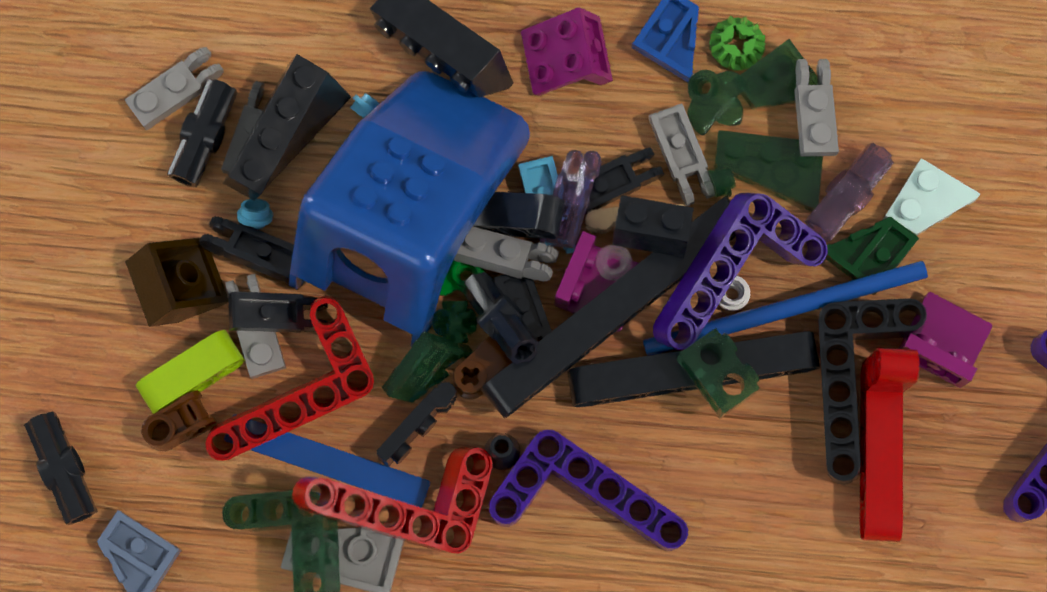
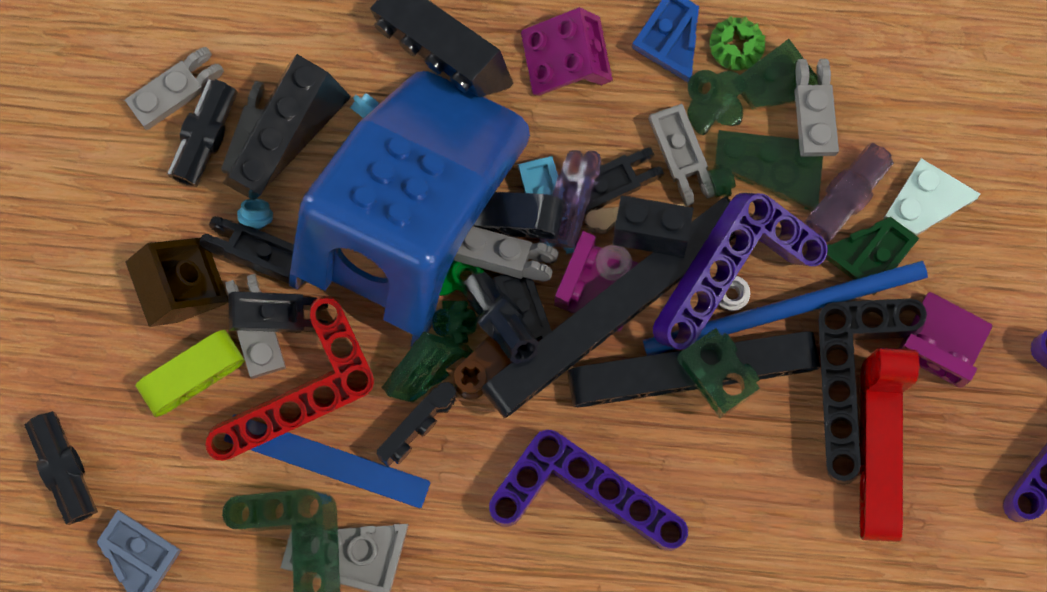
(180, 422): reddish brown piece -> none
(401, 514): red beam -> none
(505, 460): black cone -> none

